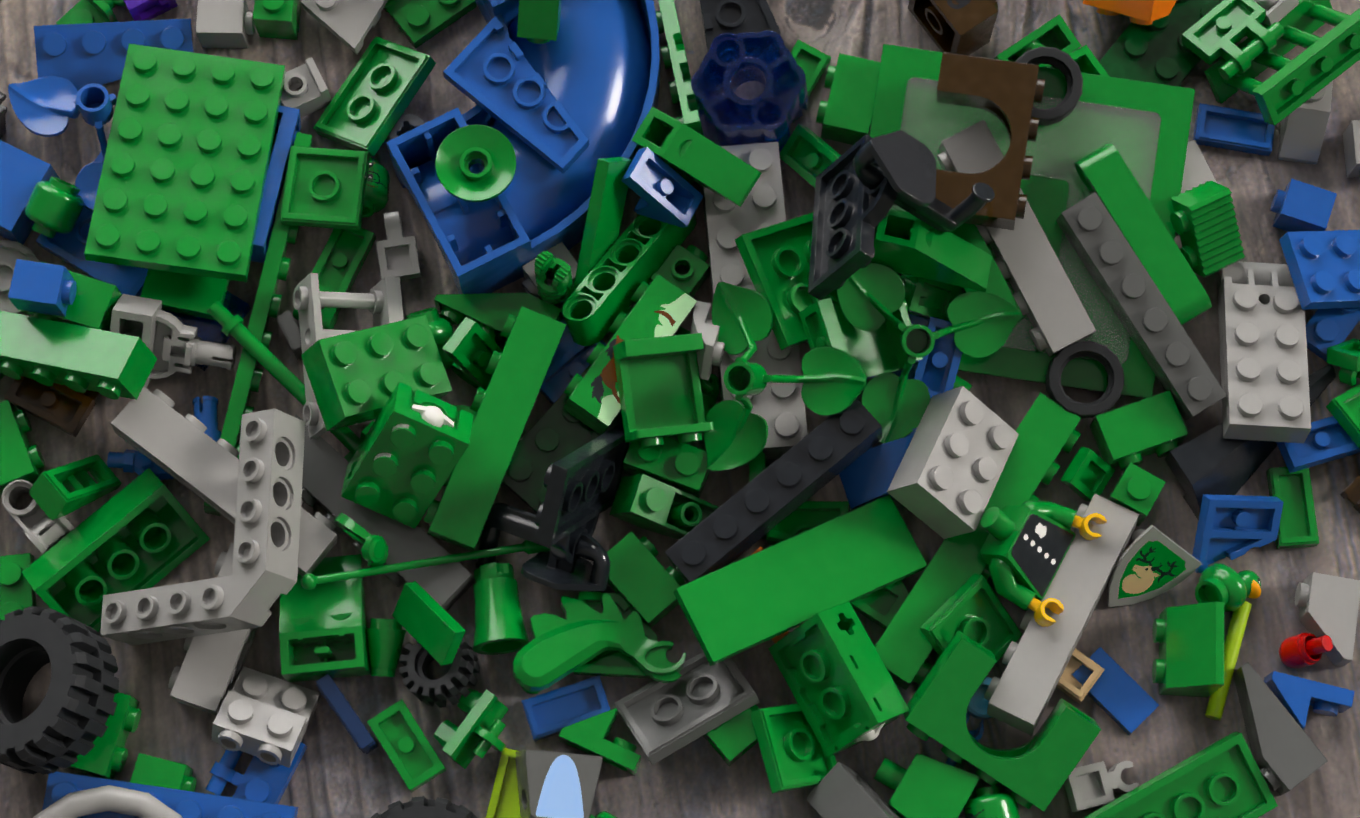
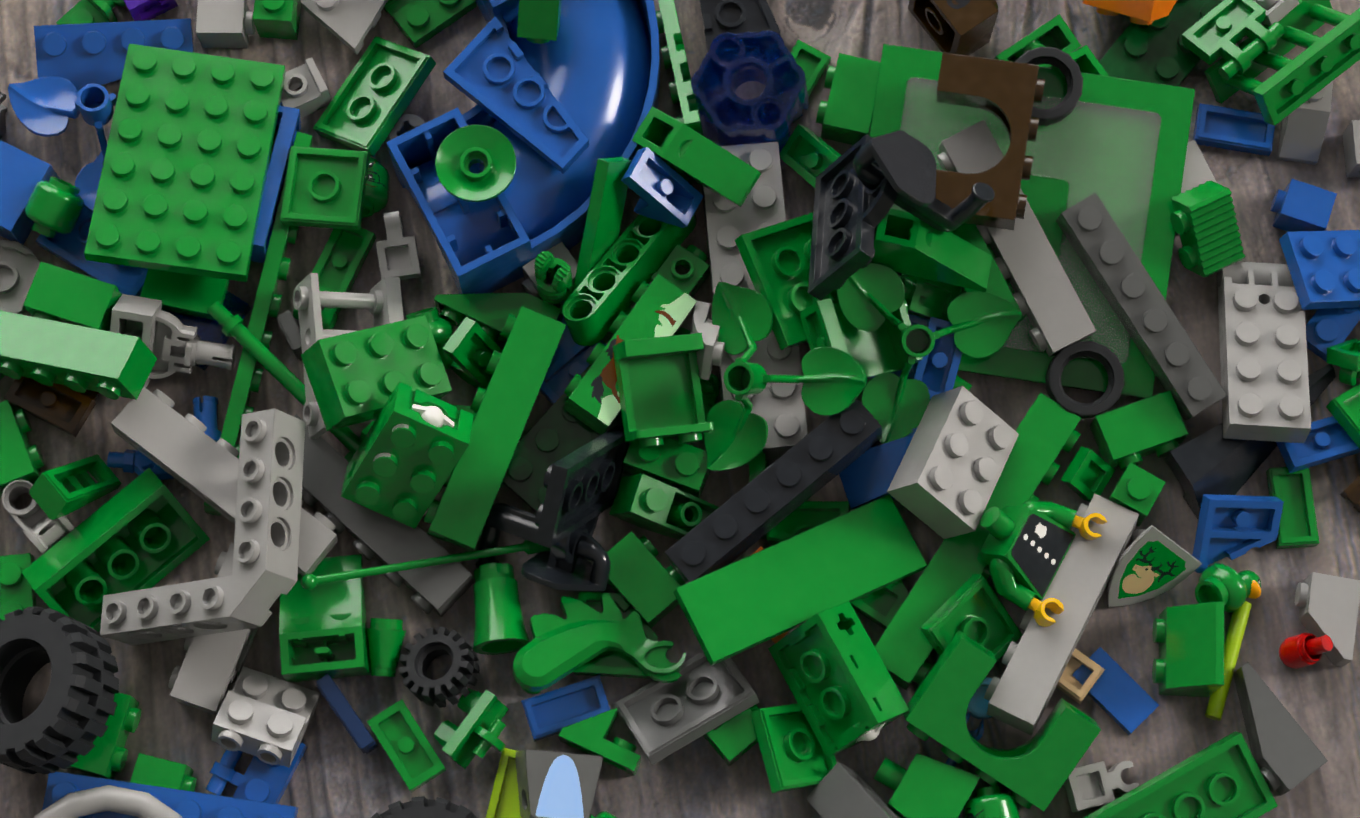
(42, 288): blue brick -> none
(373, 546): green piece -> none
(428, 623): green tile -> none
(1124, 199): green beam -> none
(1299, 693): blue slope -> none

